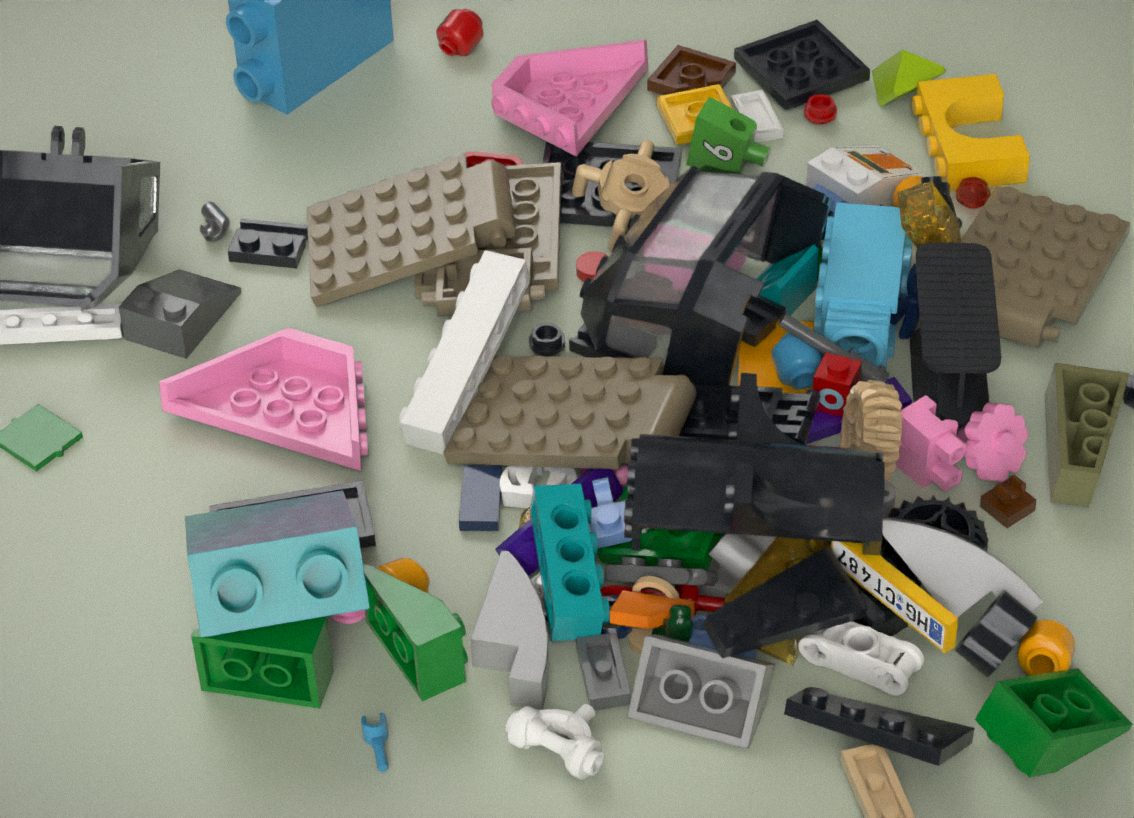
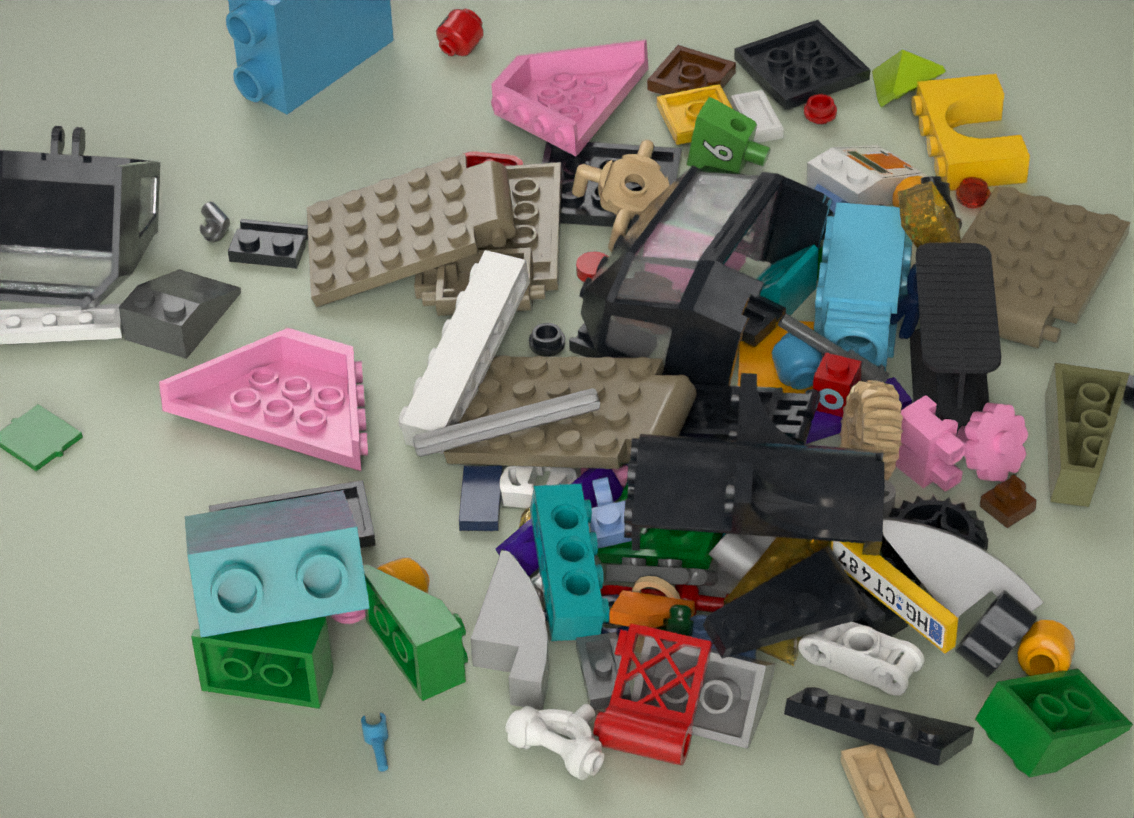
(506, 422): none -> light grey axle
(647, 728): none -> red piece

